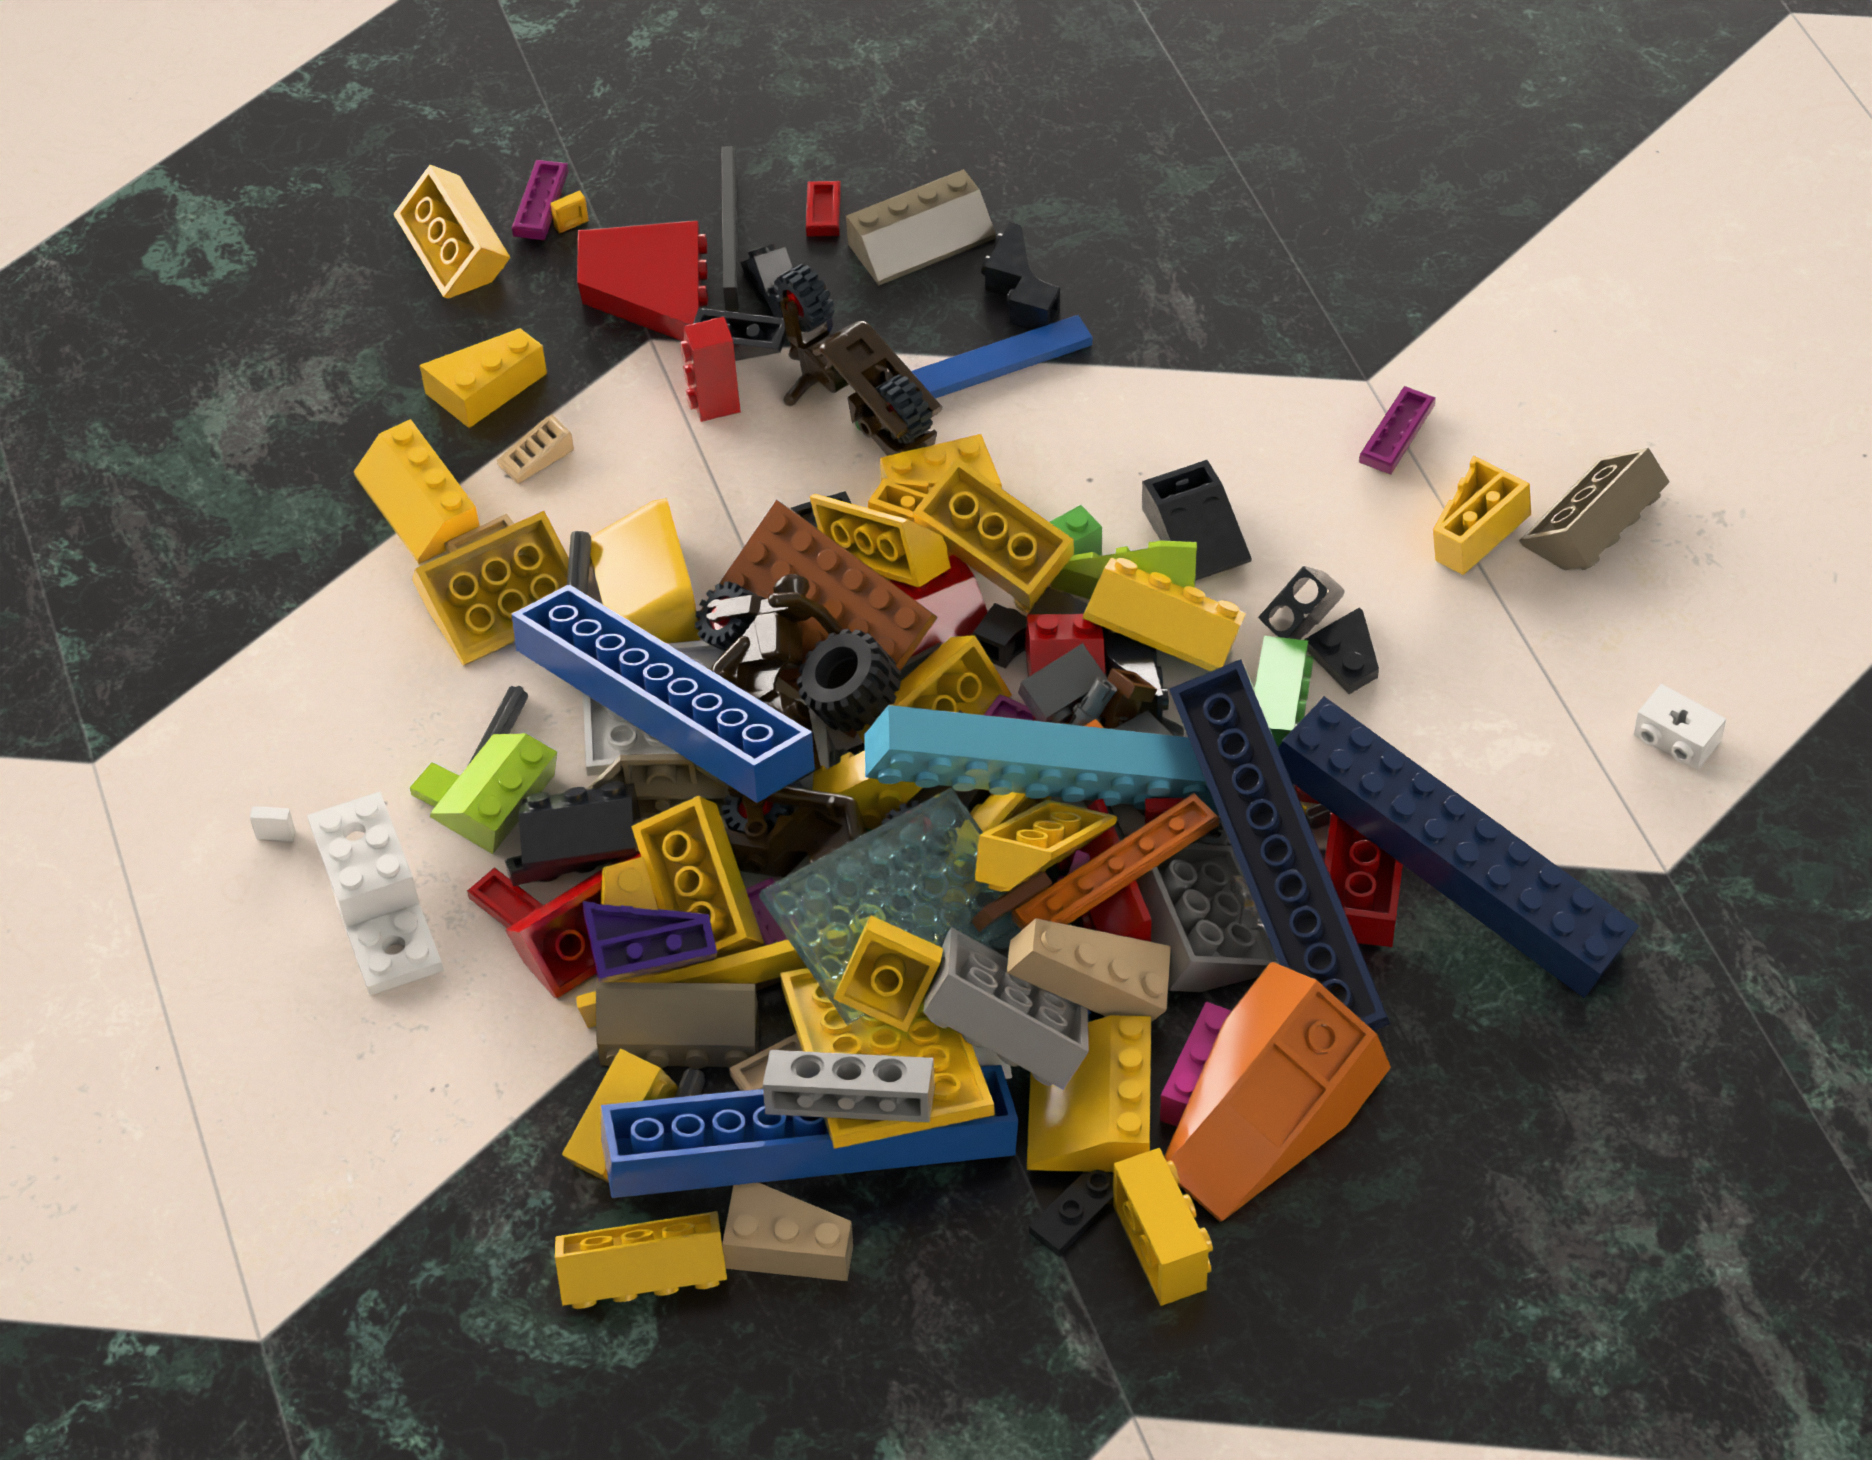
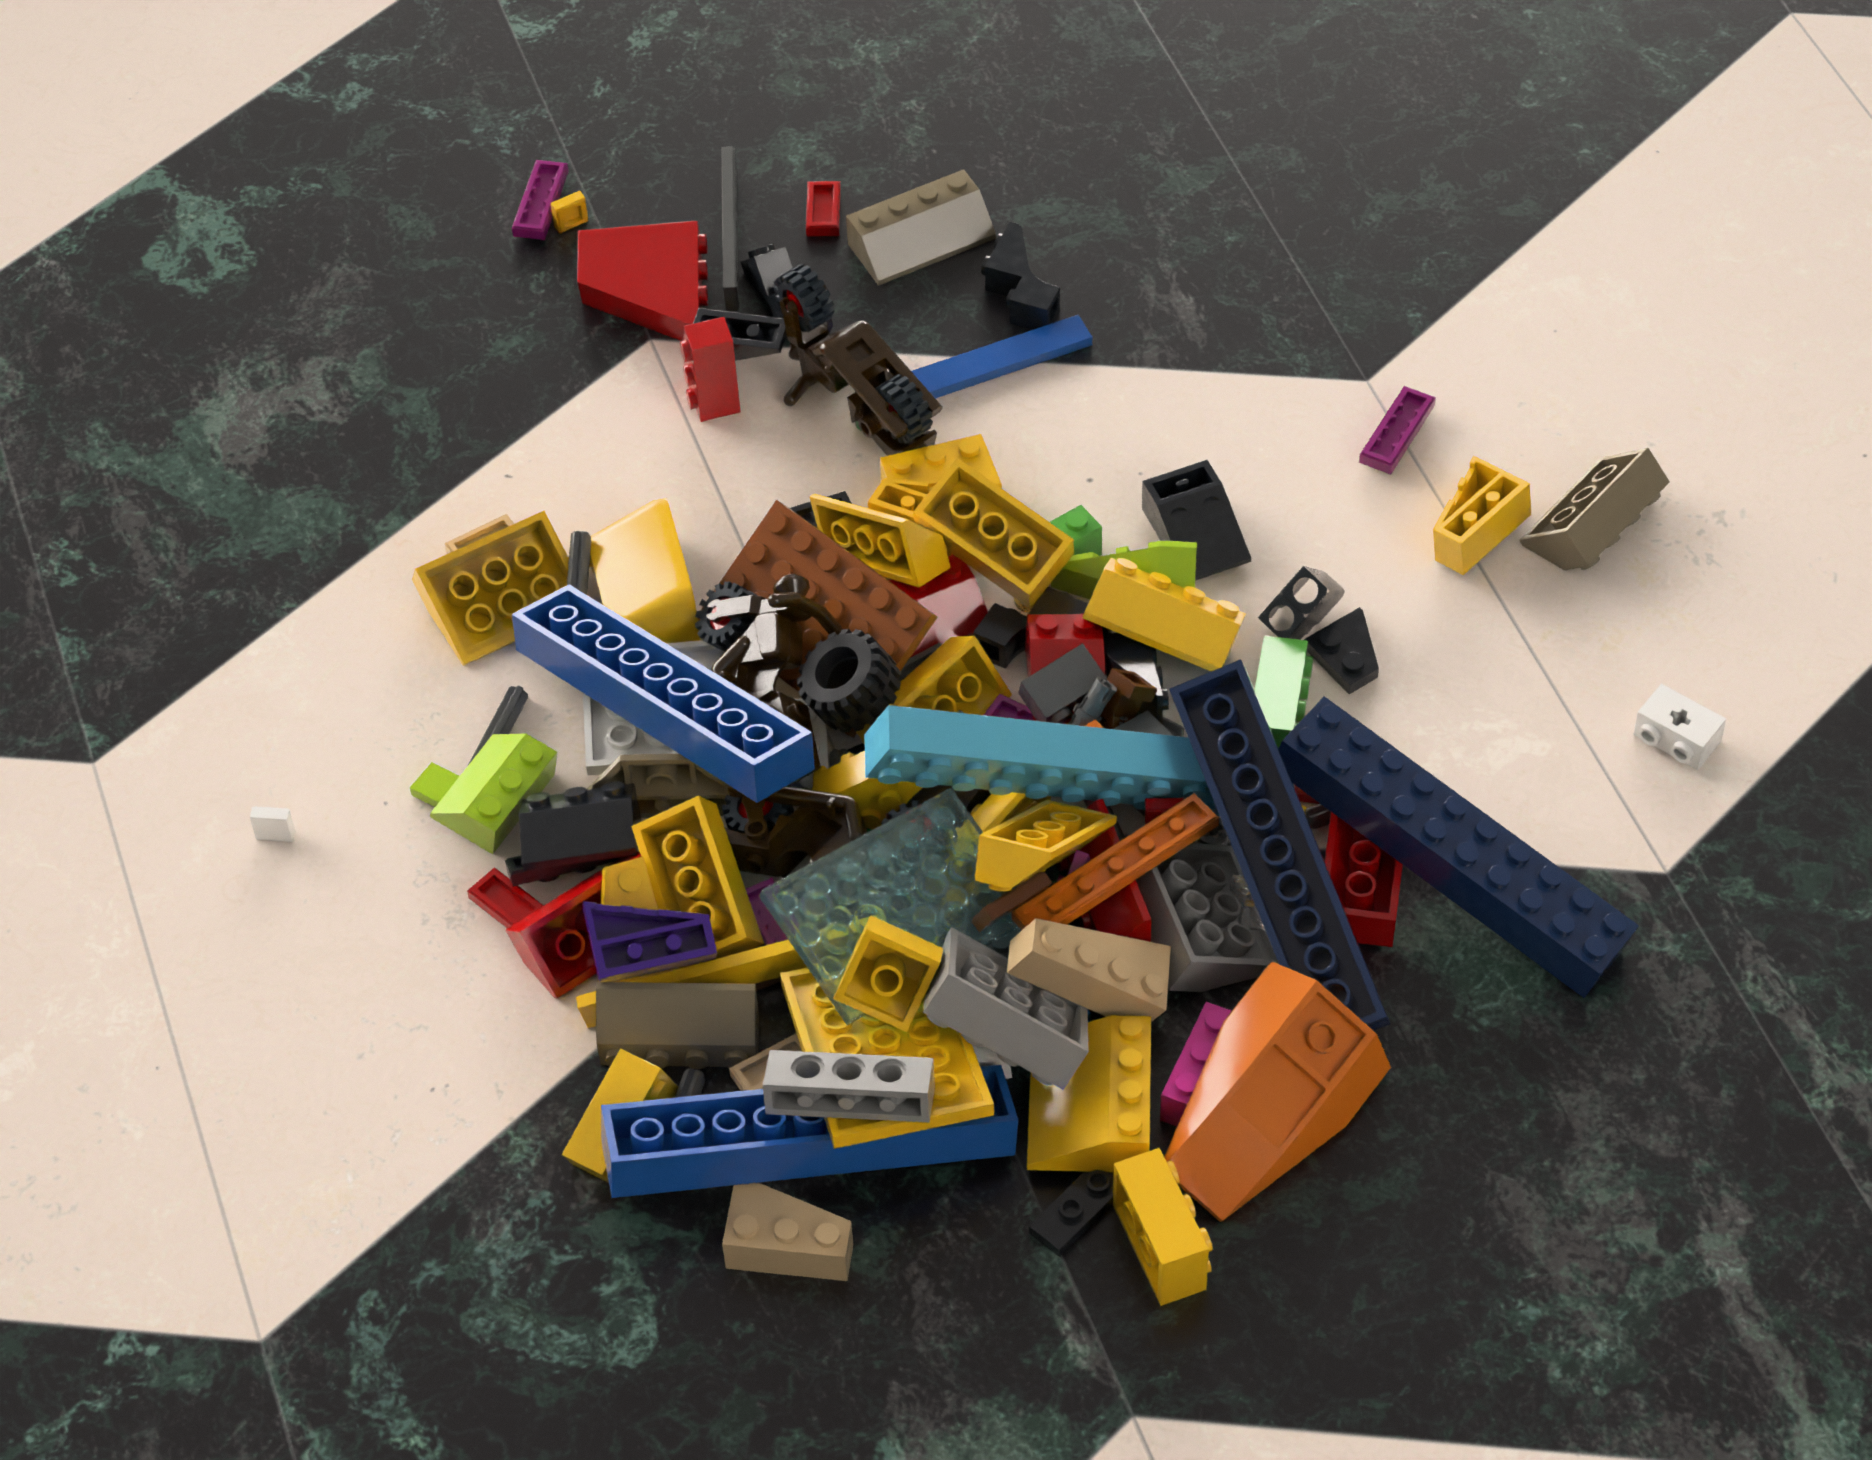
(375, 893): white bracket -> none
(415, 491): yellow slope -> none
(450, 233): yellow slope -> none
(484, 375): yellow wedge -> none
(549, 433): tan slope -> none
(640, 1259): yellow slope -> none

